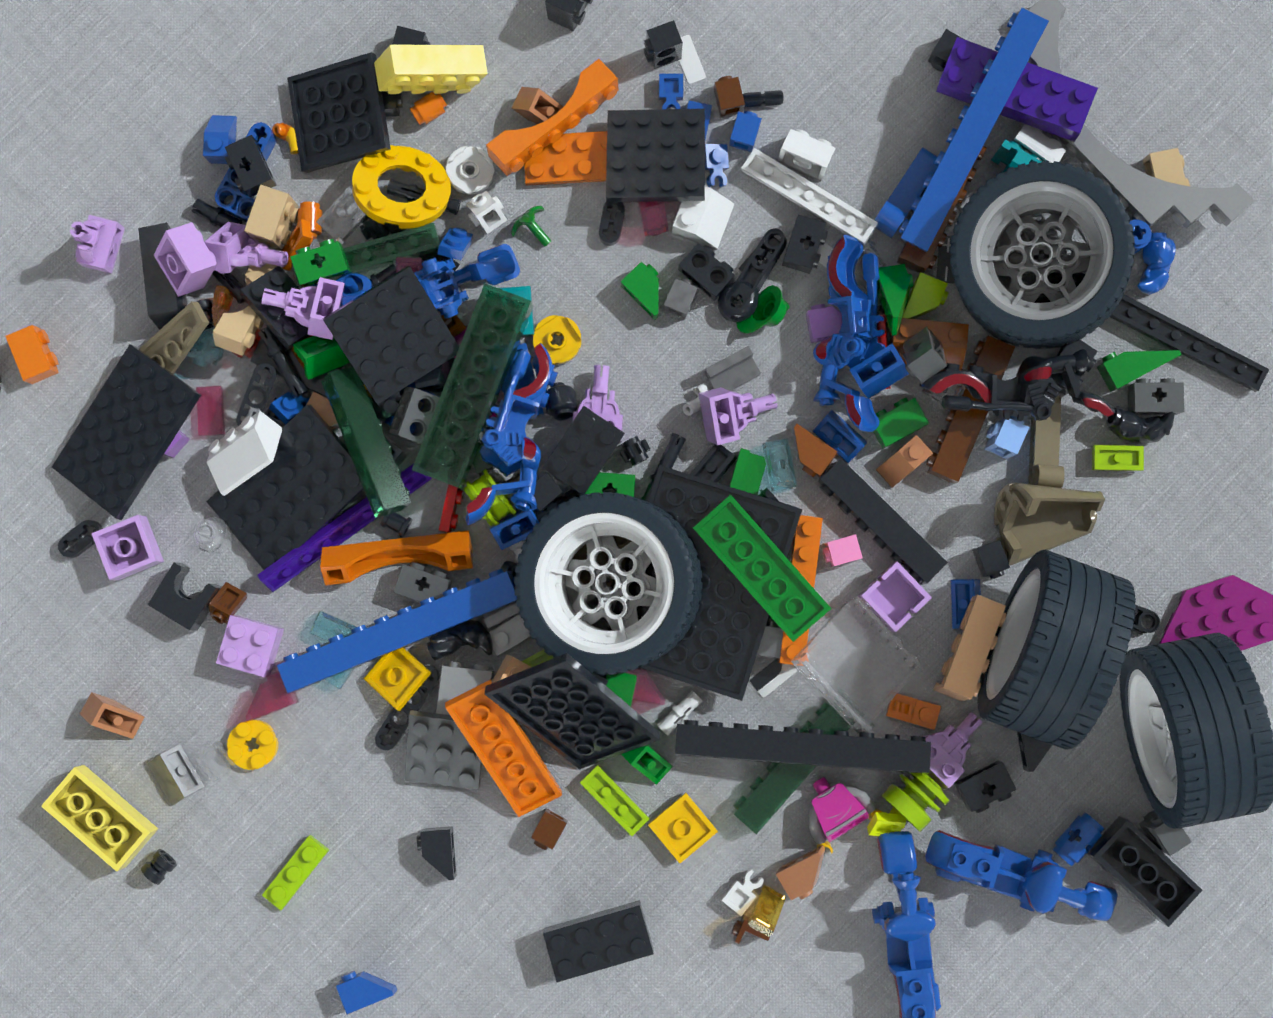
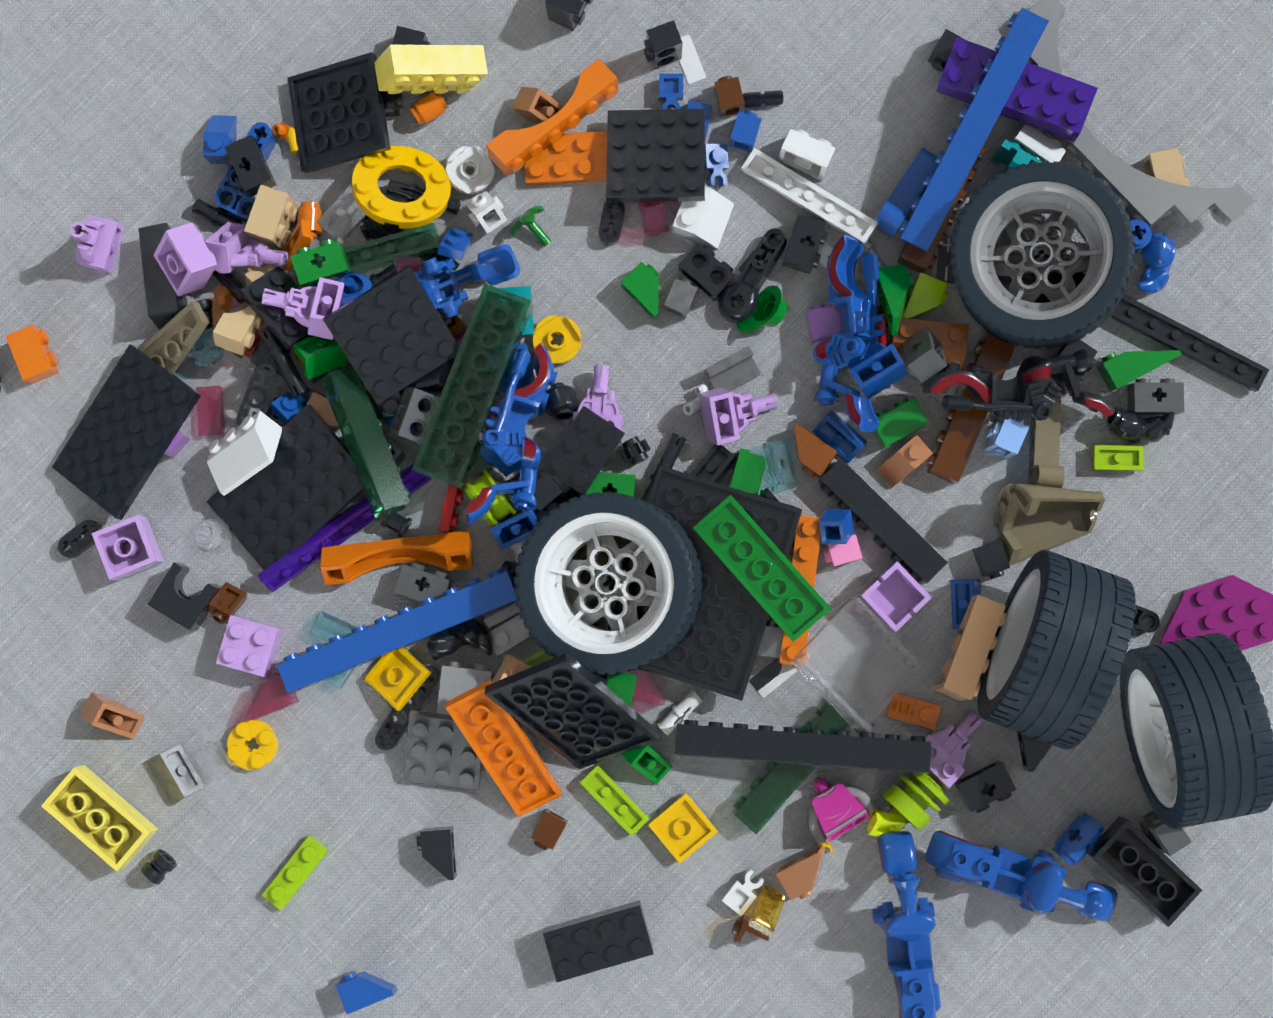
(836, 526): none -> blue brick

